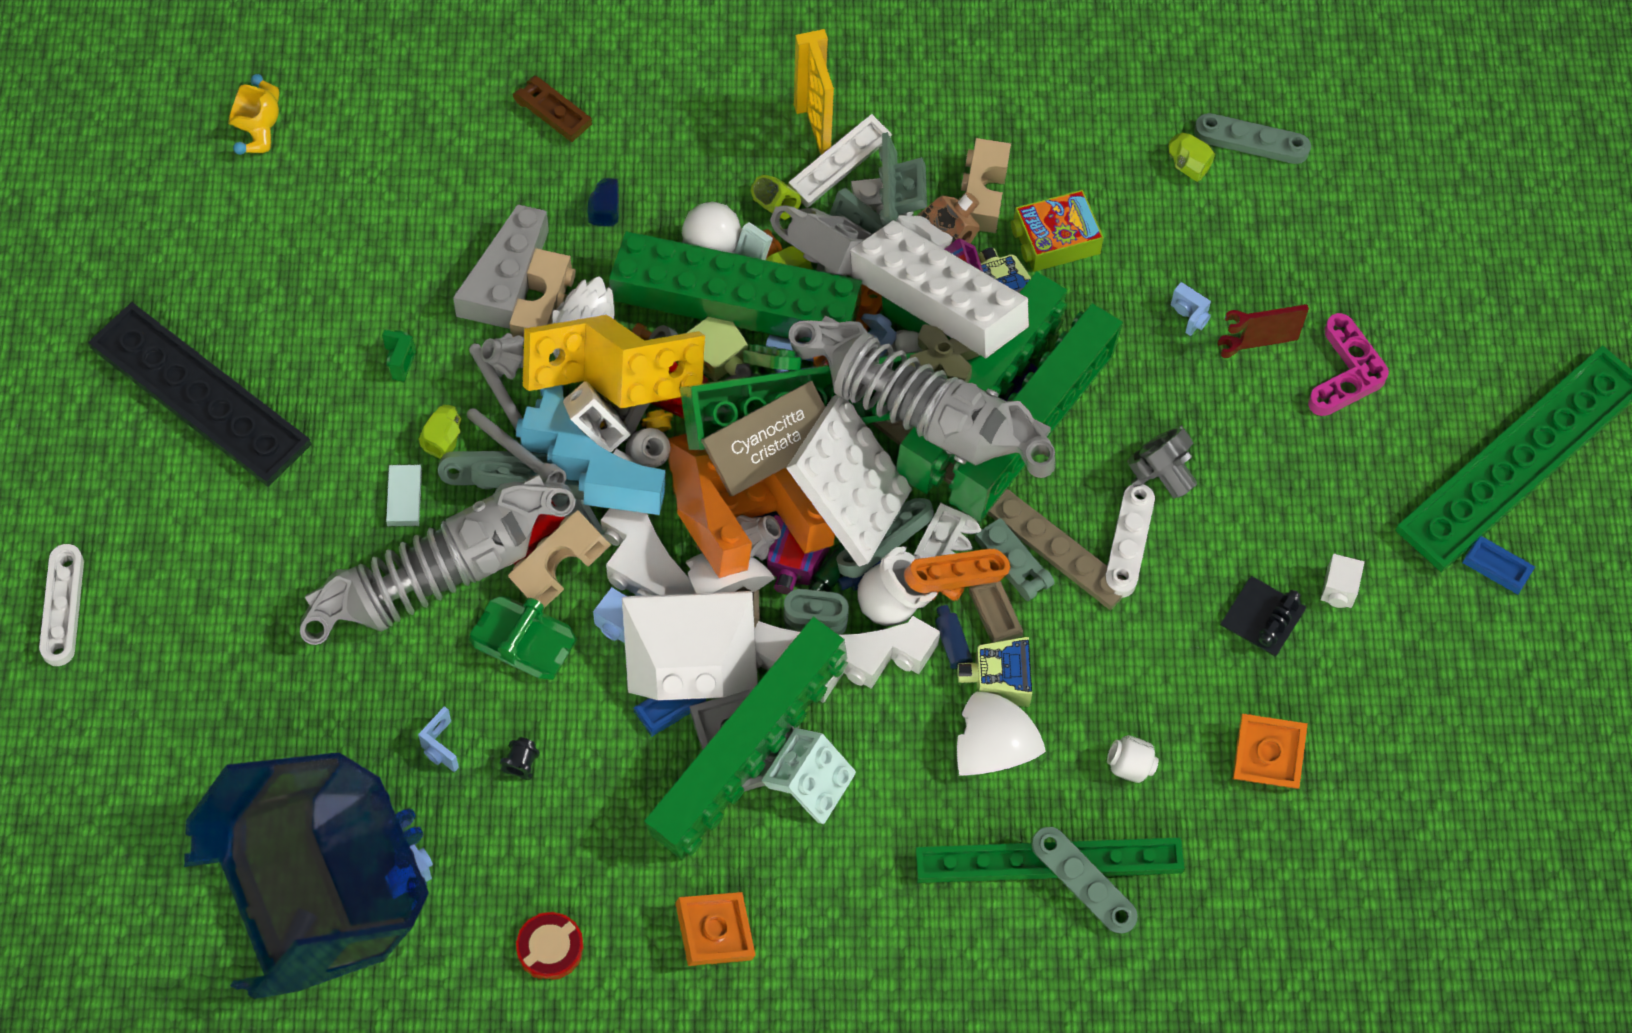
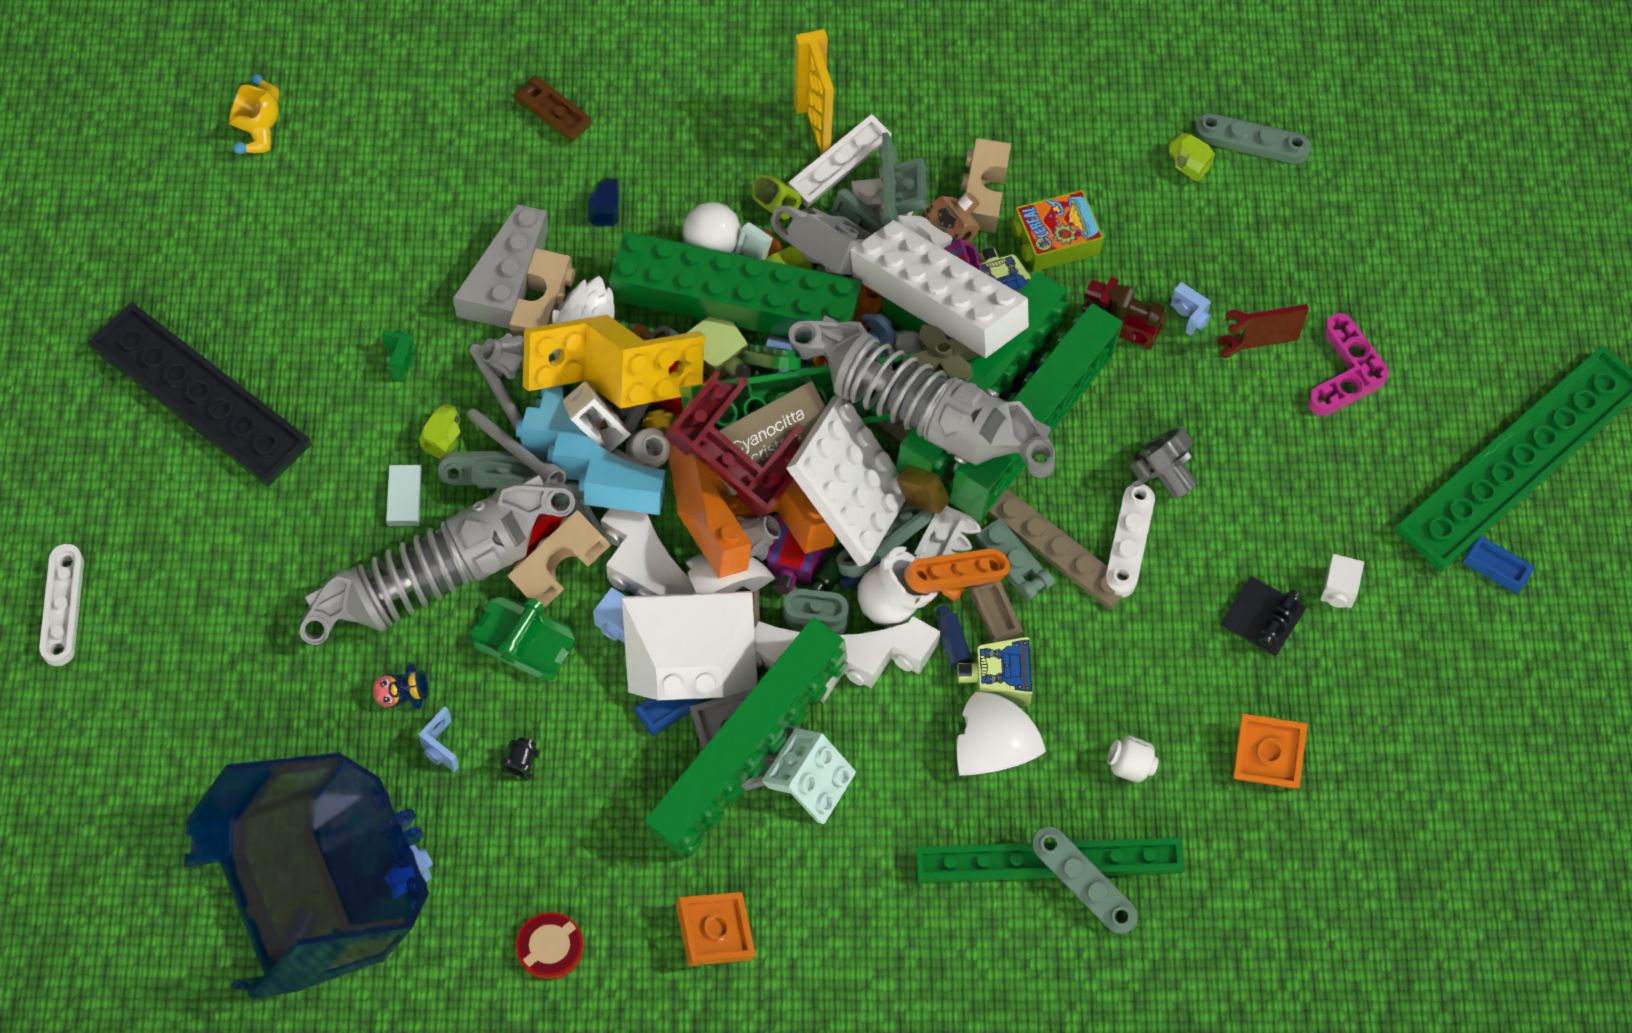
(397, 689): none -> animal
(694, 433): none -> dark red wedge
(923, 489): none -> pearl gold piece
(1140, 321): none -> hips

